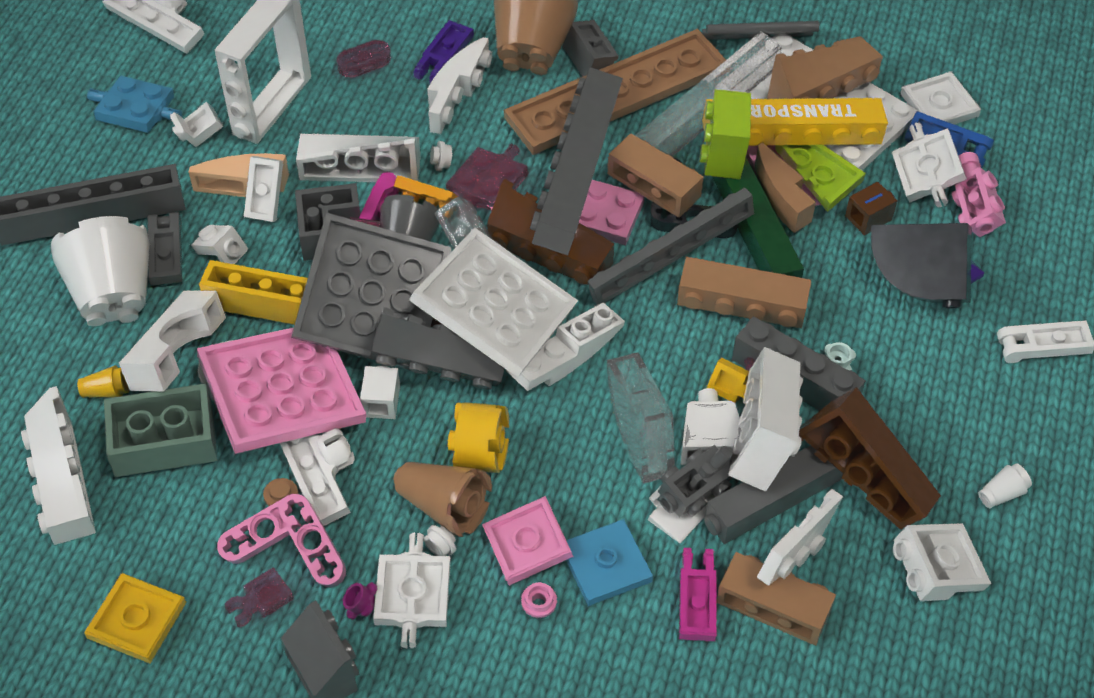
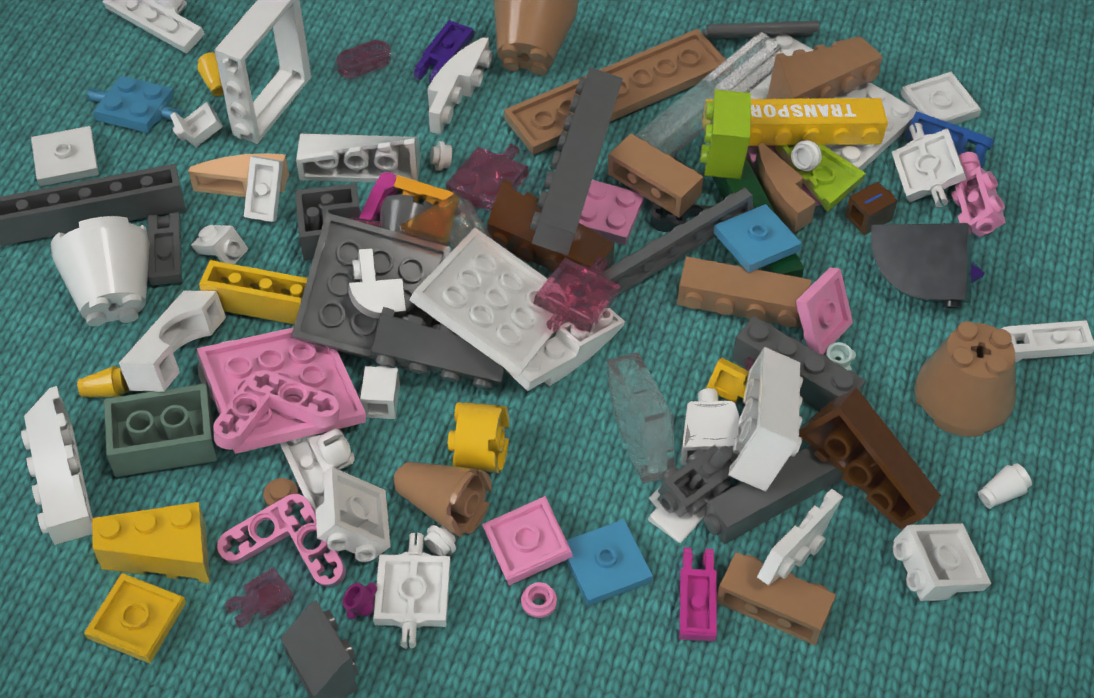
(64, 156): none -> white plate
(154, 541): none -> yellow wedge
(209, 72): none -> yellow cone
(265, 398): none -> bright pink beam
(353, 516): none -> white plate
(372, 295): none -> white brick
(434, 223): none -> clear orange slope
(577, 294): none -> clear pink plate
(588, 47): dark grey hinge -> none
(757, 238): none -> dark azure plate
(806, 155): none -> white plate
(824, 311): none -> bright pink plate
(969, 380): none -> medium nougat cone

